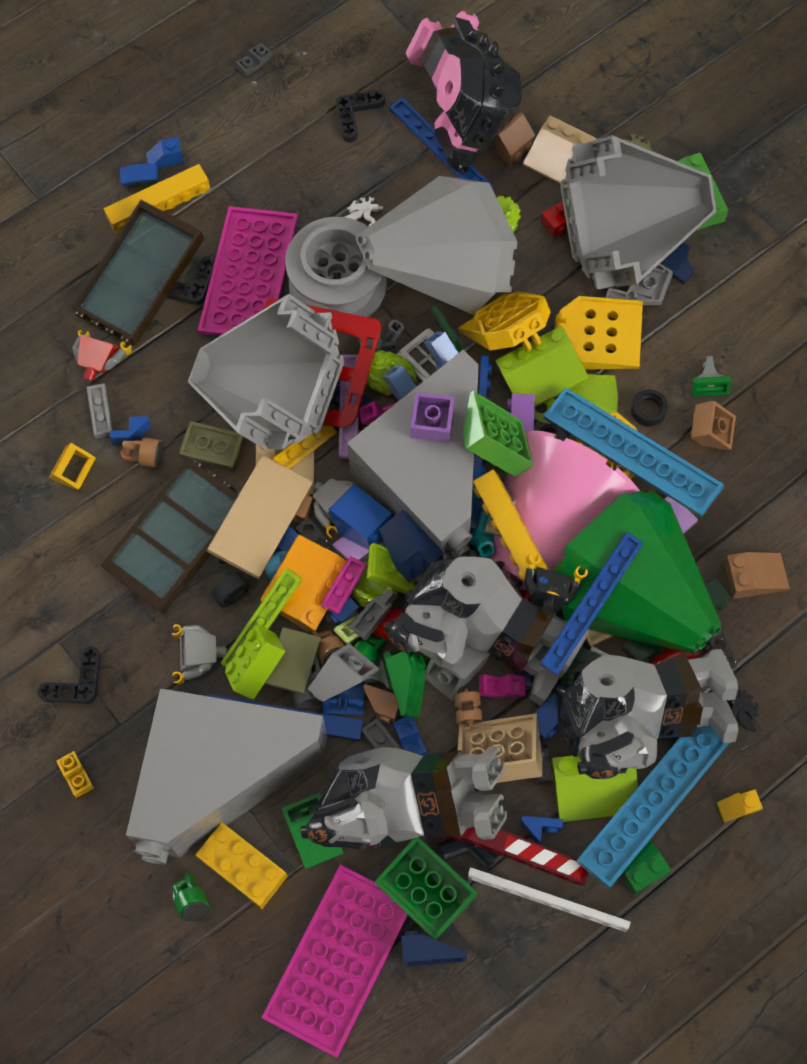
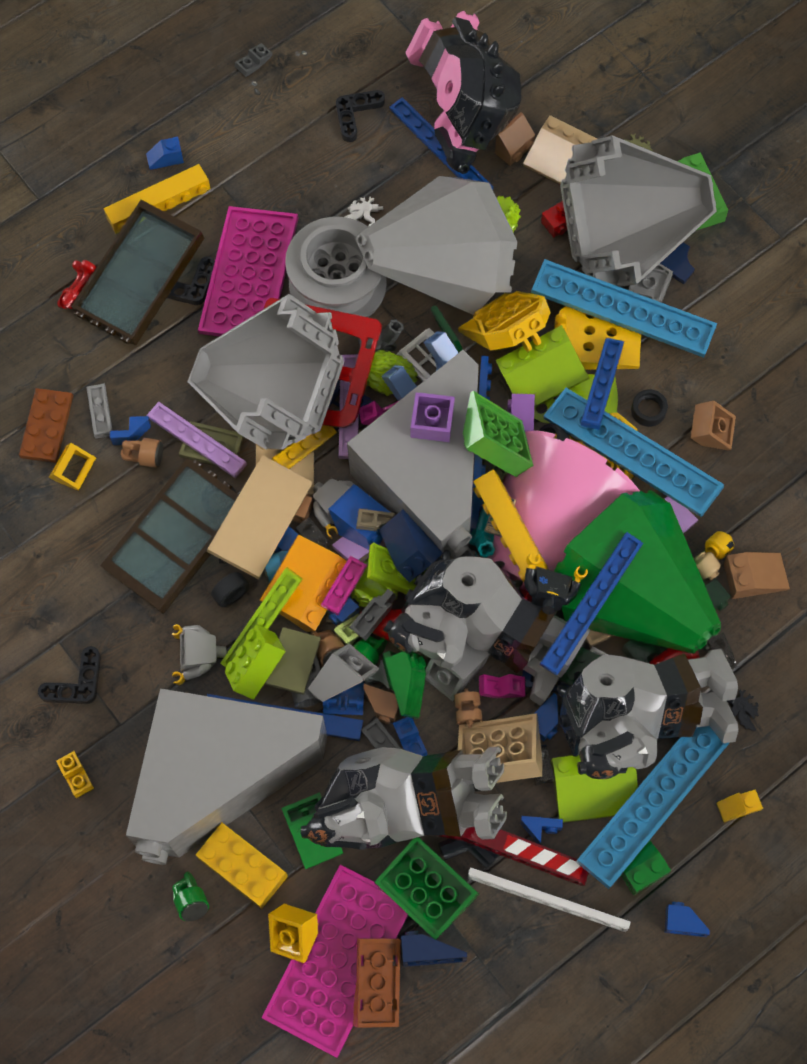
(46, 425): none -> dark orange plate
(84, 271): none -> red piece
(97, 354): torso -> none
(138, 173): blue slope -> none
(197, 440): none -> lavender tile
(292, 932): none -> yellow slope
(372, 519): none -> dark tan tile
(377, 983): none -> dark orange piece
(602, 383): none -> blue tile
(624, 308): none -> dark azure plate
(684, 921): none -> blue slope
(707, 565): none -> tan head
(710, 382): green piece -> none
(719, 544): none -> yellow head

